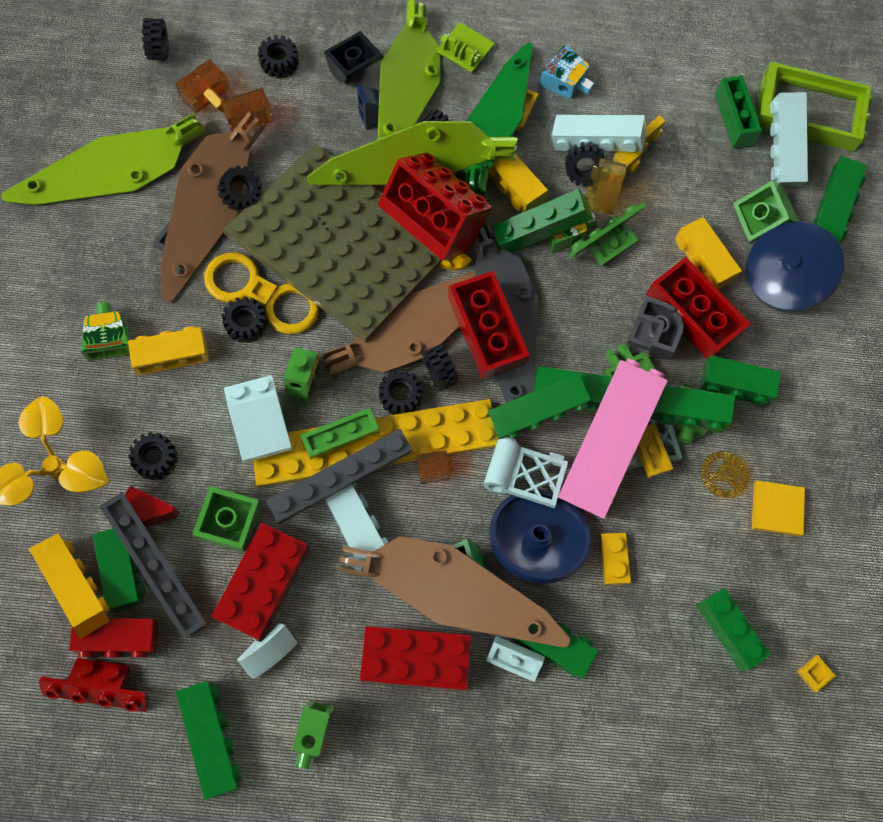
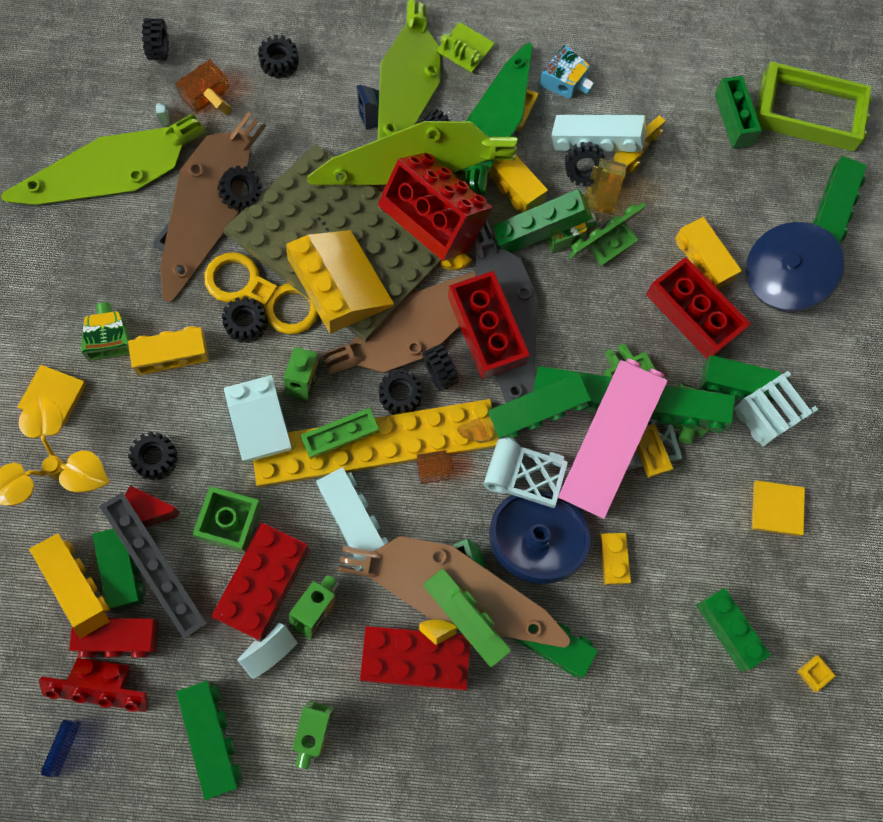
(57, 386): none -> yellow tile
(60, 748): none -> clear blue tile
(163, 114): none -> light aqua tile
(238, 106): clear orange brick -> none
(307, 615): none -> bright green torso
(337, 278): none -> yellow slope
(339, 476): dark grey plate -> none
(351, 56): black slope -> none
(437, 630): none -> yellow tile
(462, 611): none -> bright green bracket
(474, 431): none -> clear yellow tile
(515, 658): light aqua plate -> none
(657, 328): flat silver brick -> none
(731, 468): clear yellow piece -> none
(762, 416): none -> light aqua plate
(764, 210): bright green slope -> none
(790, 139): light aqua brick -> none

